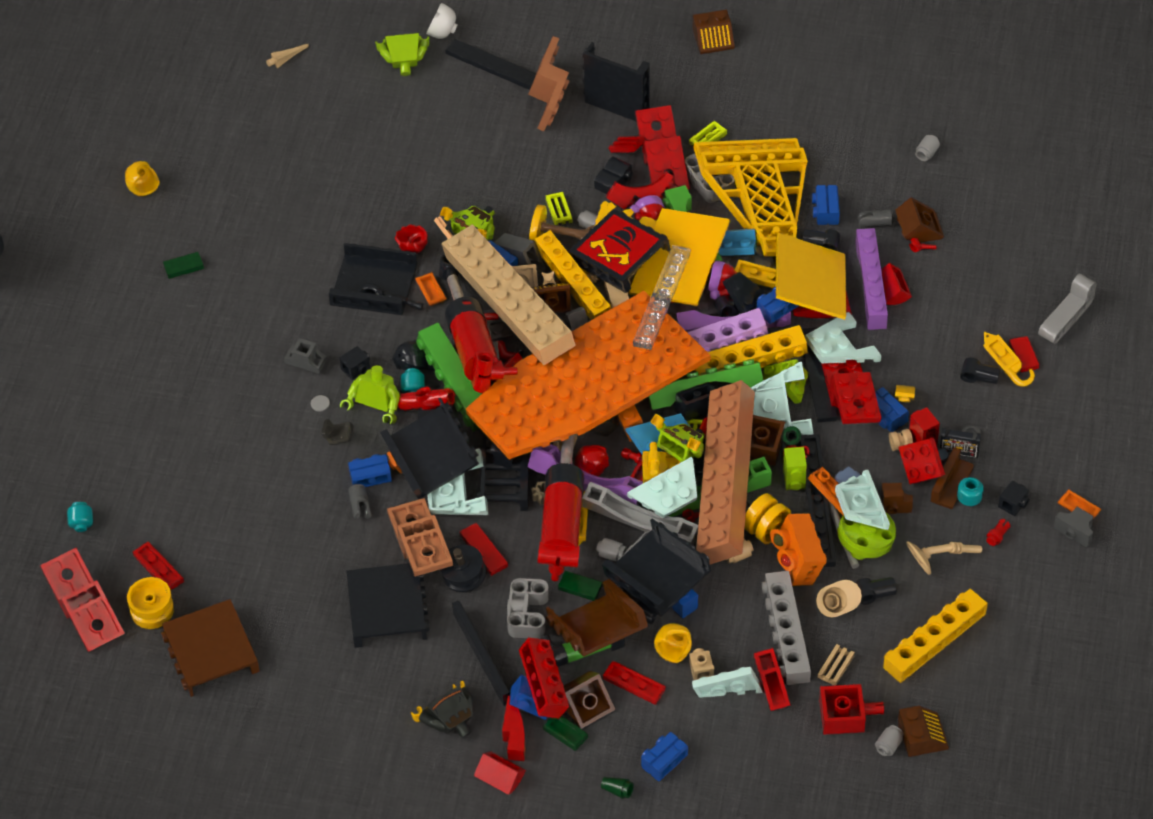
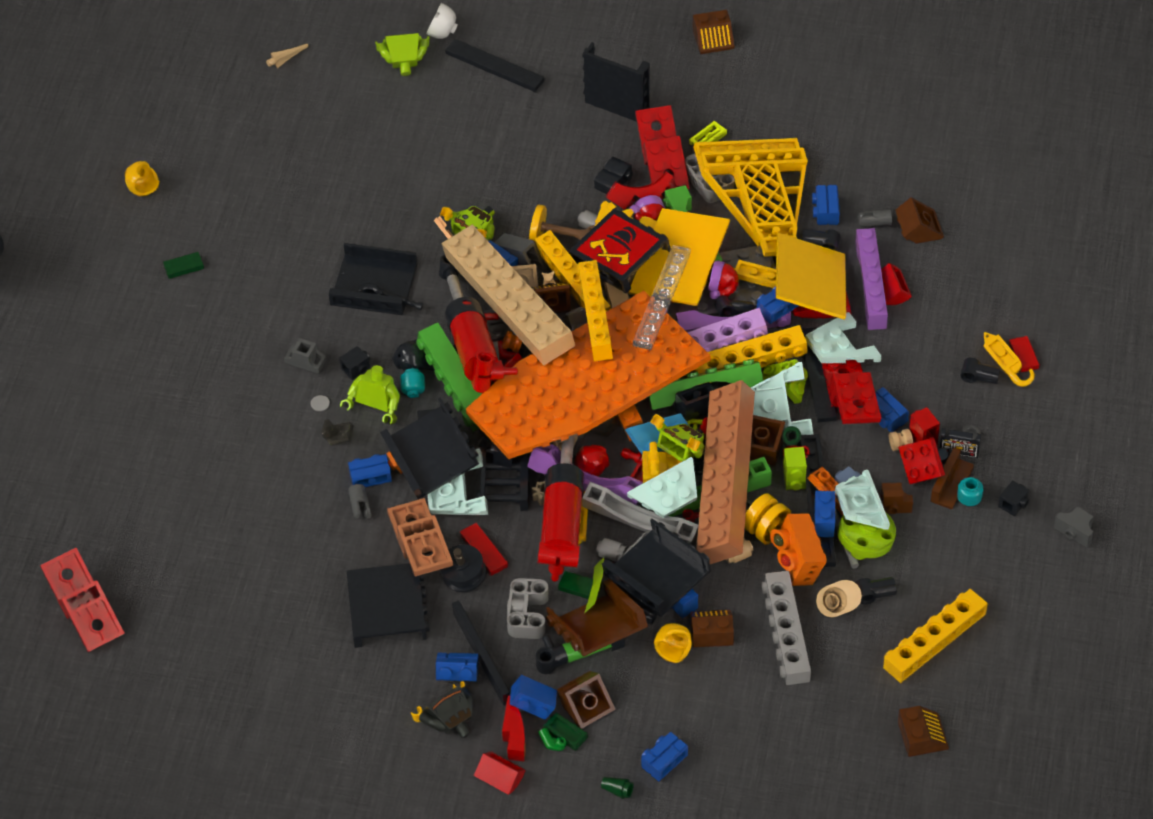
(80, 516): teal head -> none
(150, 602): yellow wheel -> none
(157, 565): red tile -> none
(208, 645): reddish brown panel -> none
(412, 238): red hair -> none
(426, 398): red piece -> none
(431, 289): orange tile -> none
(457, 666): none -> blue brick
(511, 341): none -> orange wheel
(543, 678): red brick -> none
(549, 84): nougat bracket -> none
(550, 742): none -> green arm
(562, 219): neon yellow tile -> none
(595, 310): none -> yellow brick
(597, 578): none -> lime sticker
(626, 144): red tile -> none
(634, 682): red tile -> none
(701, 664): tan brick -> none
(712, 628): none -> reddish brown slope
(734, 681): light aqua wing -> none
(738, 242): dark azure bracket -> none
(743, 292): black wing -> none
(771, 679): red slope -> none
(824, 513): none -> blue brick
(842, 652): tan tile -> none
(844, 709): red brick -> none
(889, 740): light grey brick -> none
(905, 393): yellow slope -> none
(916, 246): red hand -> none
(922, 555): tan dish -> none
(927, 148): light grey brick -> none
(995, 535): red animal -> none
(1069, 309): light grey beam -> none
(1071, 500): orange tile -> none

